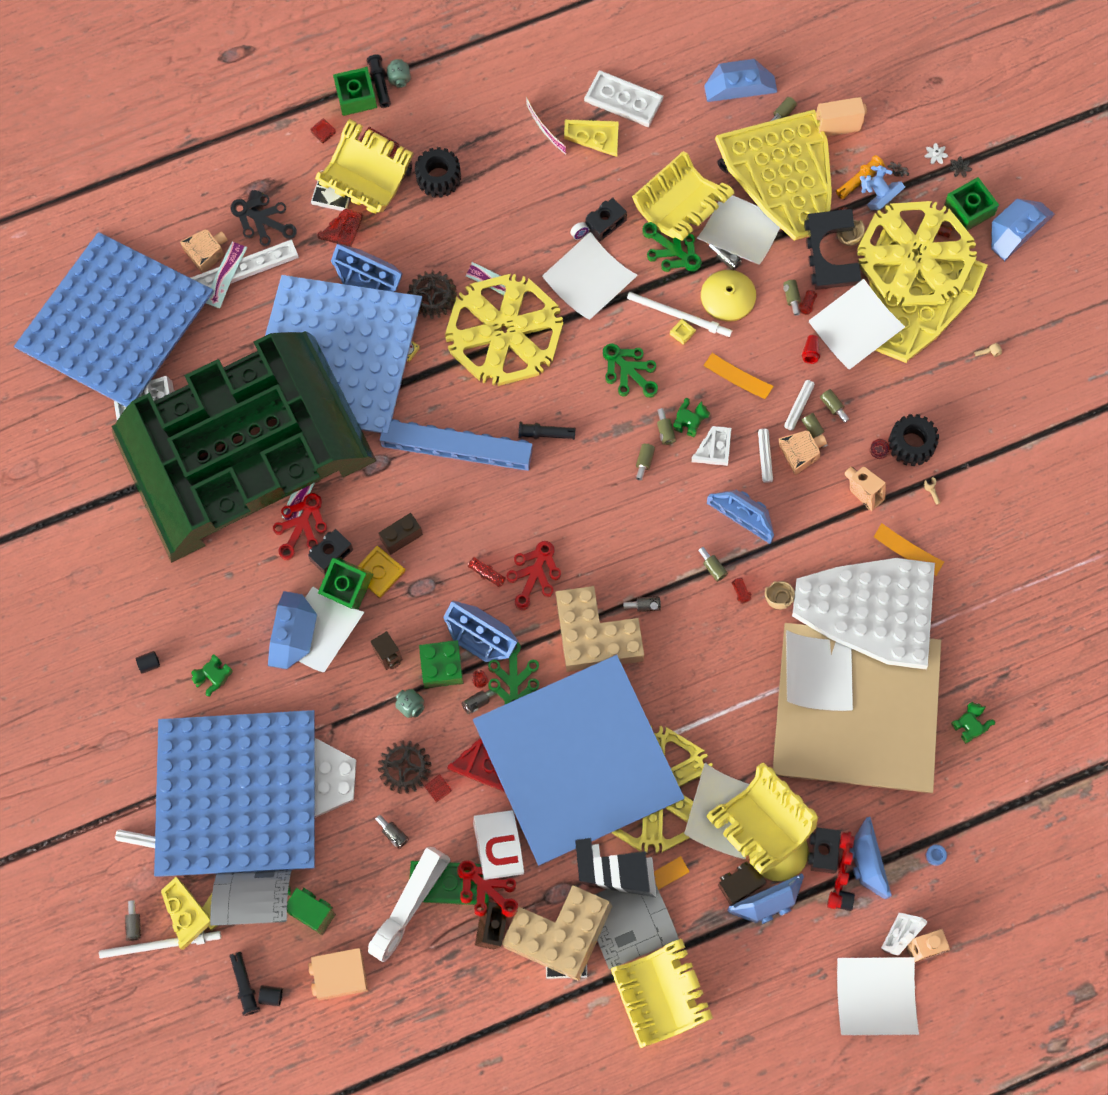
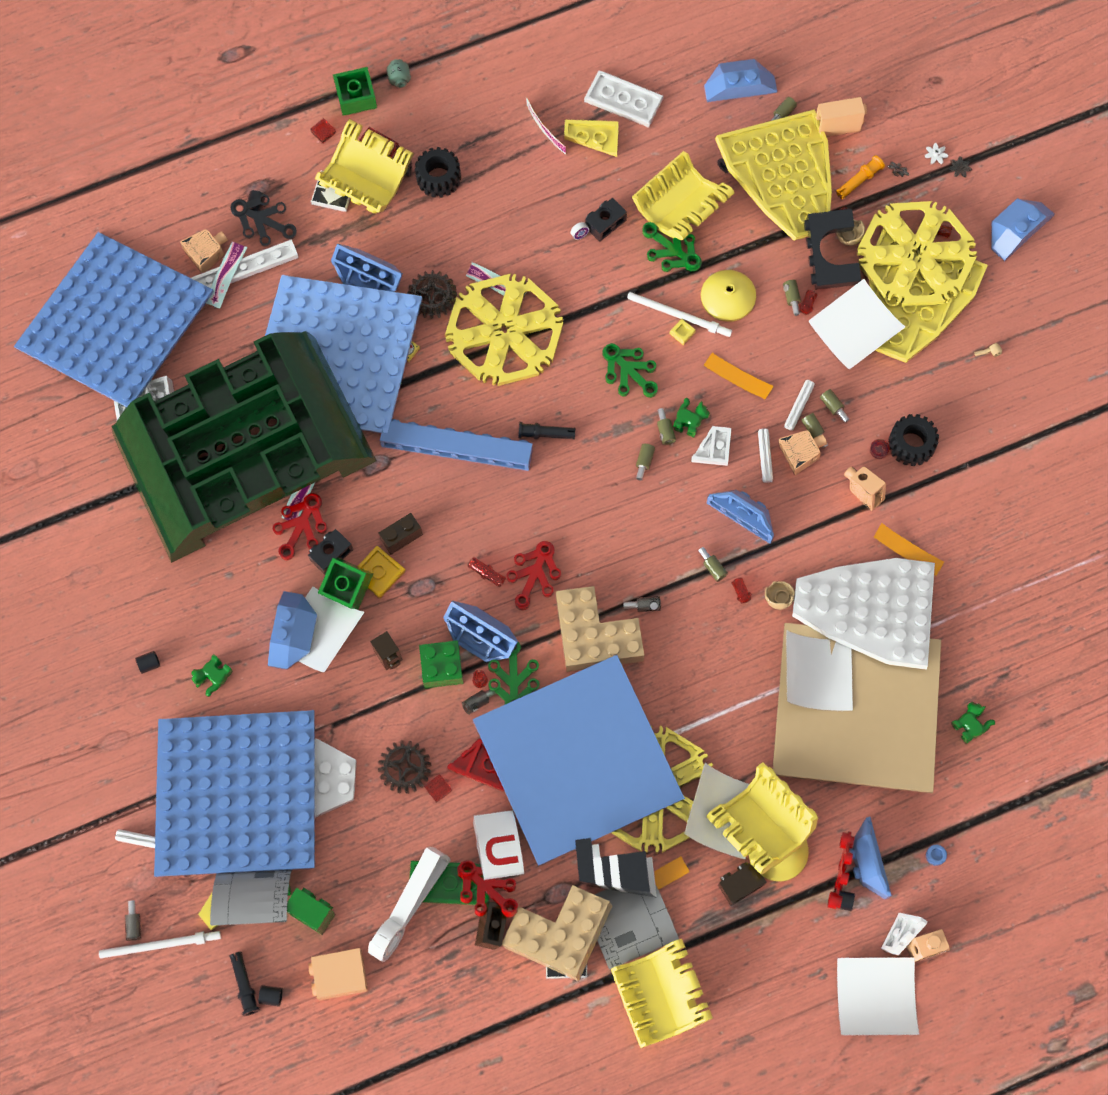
(186, 913): light yellow wing -> none
(343, 228): clear red wing -> none
(377, 73): black pin -> none
(392, 832): clear smoke piece -> none
(409, 703): sand green head -> none
(588, 277): white sticker -> none
(726, 257): clear smoke piece -> none
(740, 229): white sticker -> none
(769, 902): medium blue wedge -> none
(811, 350): red cone -> none
(830, 839): black brick -> none
(883, 191): light blue piece -> none
(931, 488): tan hand -> none
(972, 203): green brick -> none

